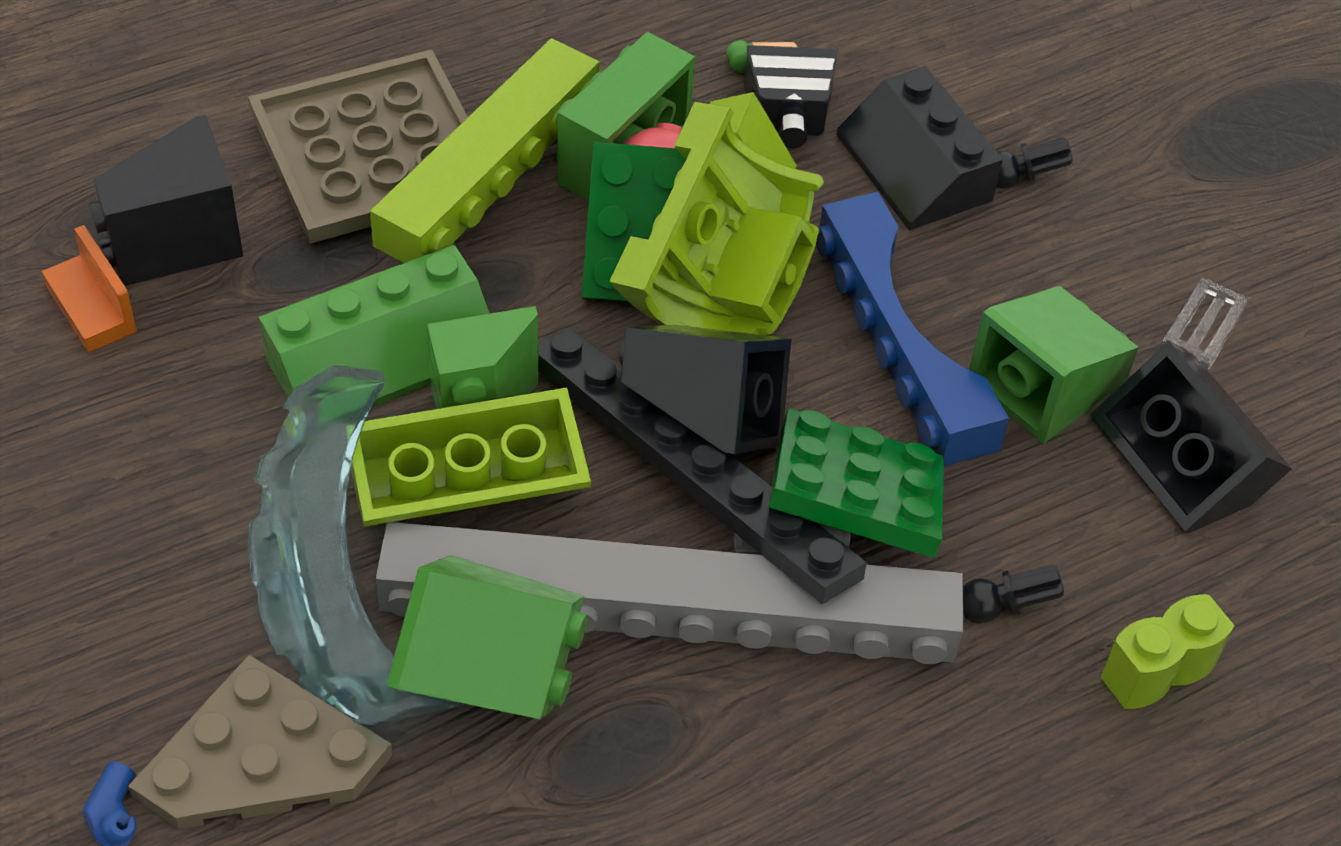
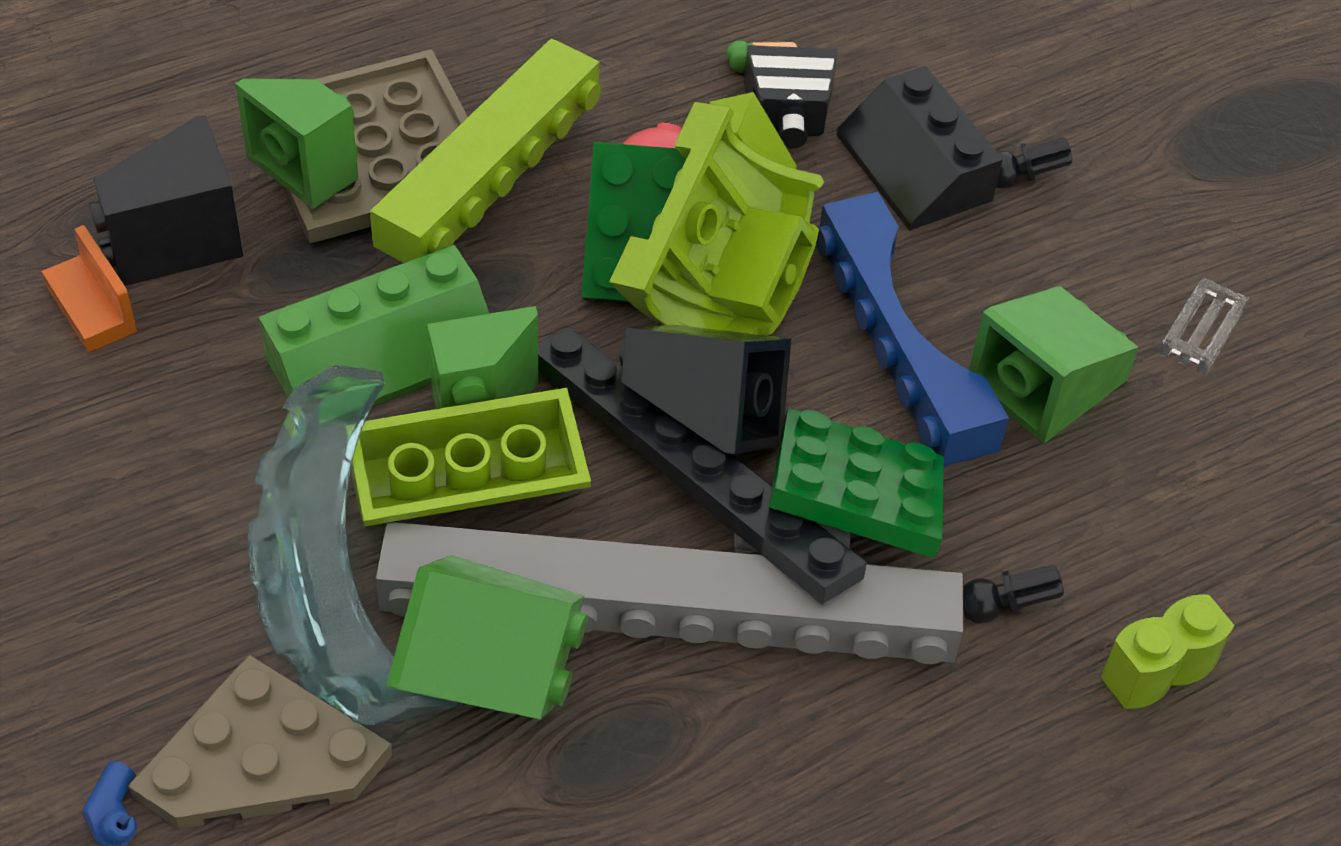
(299, 135): none -> bright green slope
(635, 93): bright green brick -> none
(1189, 439): black slope -> none

